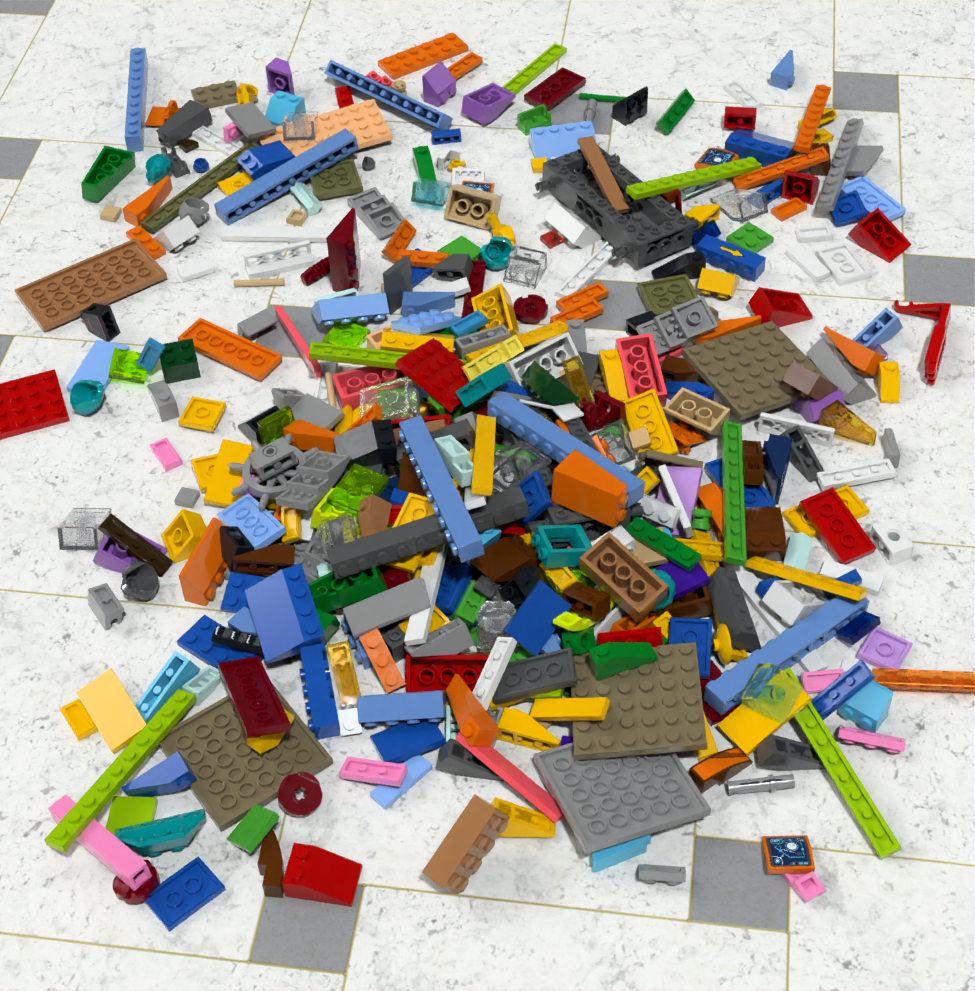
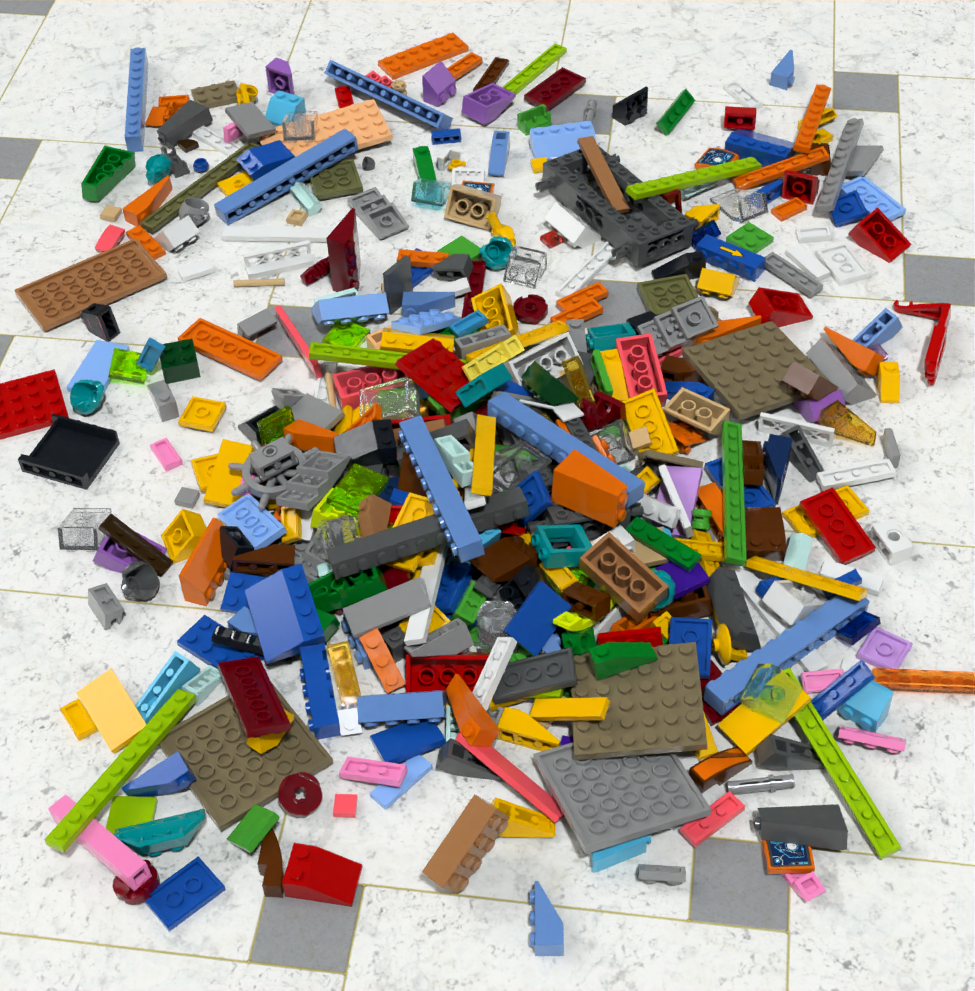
(71, 452): none -> black panel
(109, 238): none -> coral slope
(180, 99): none -> orange tile
(345, 805): none -> coral tile
(399, 240): orange plate -> none
(493, 72): none -> reddish brown tile
(499, 153): none -> medium blue slope
(548, 933): none -> medium blue slope
(600, 373): none -> bright green tile
(605, 336): none -> teal window
(607, 98): green bar -> none
(722, 812): none -> coral plate
(792, 275): none -> light grey plate
(803, 825): none -> dark grey slope

